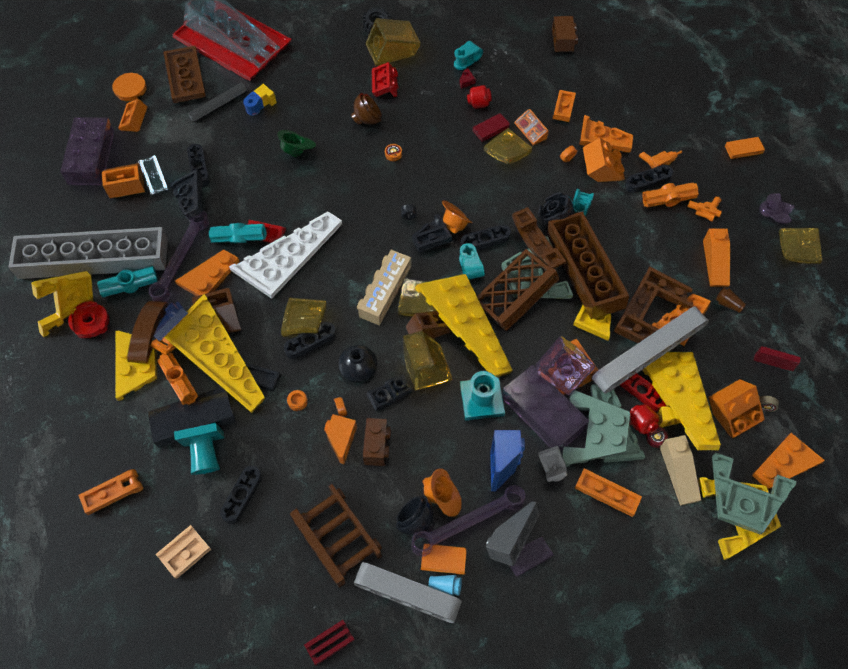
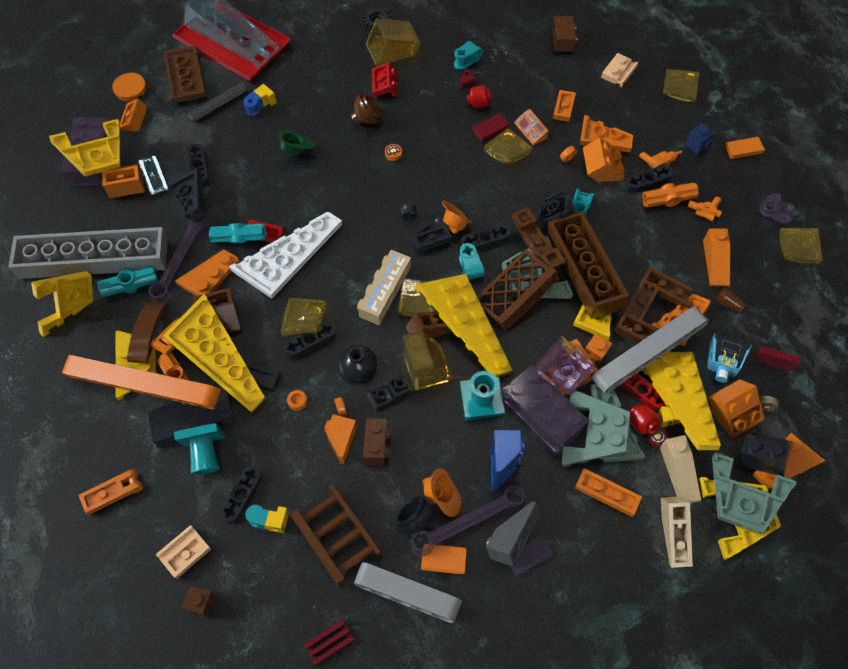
(81, 314): red plate -> none
(94, 155): none -> yellow wing
(142, 382): none -> orange beam
(171, 318): dark blue wing -> none
(199, 601): none -> reddish brown brick
(267, 519): none -> leg
(448, 584): medium azure cone -> none
(553, 464): light grey bracket -> none
(598, 349): none -> orange brick
(619, 69): none -> light nougat plate
(677, 530): none -> tan slope
(681, 84): none -> clear yellow plate
(700, 138): none -> dark blue brick
(726, 356): none -> torso
(766, 453): none -> black slope

